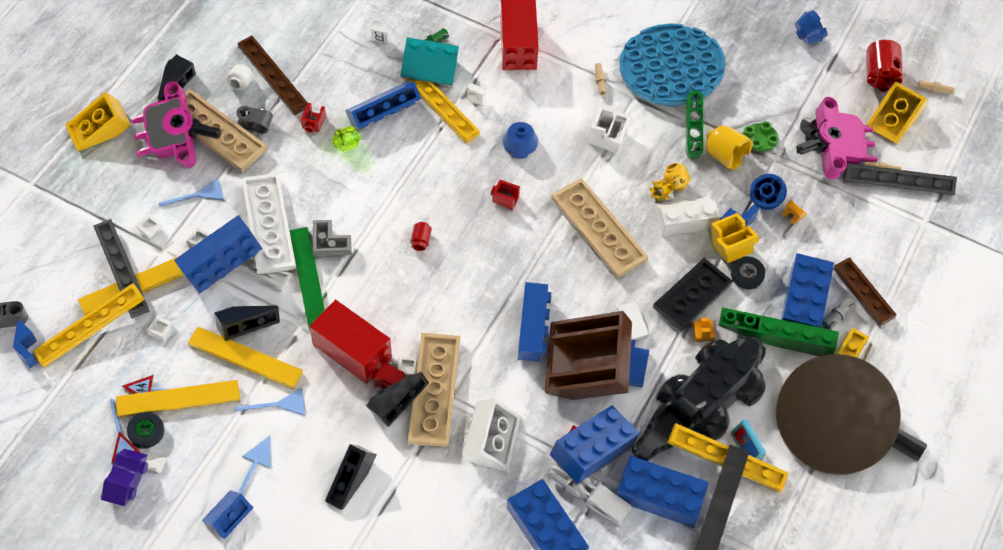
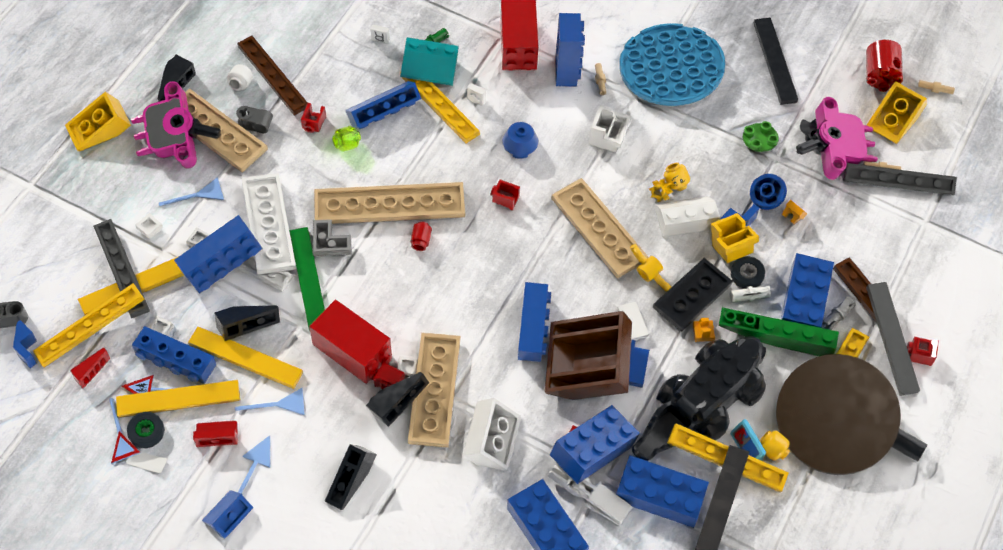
(87, 370): none -> red slope
(124, 477): dark purple brick -> none
(174, 355): none -> blue brick
(216, 433): none -> red panel
(390, 203): none -> tan plate
(569, 49): none -> blue brick
(649, 268): none -> yellow piece
(694, 124): green beam -> none
(728, 146): yellow cylinder -> none
(761, 292): none -> white pin
(775, 61): none -> black tile
(775, 445): none -> yellow head
(810, 28): blue cone -> none
(893, 339): none -> dark grey tile
(923, 350): none -> red window

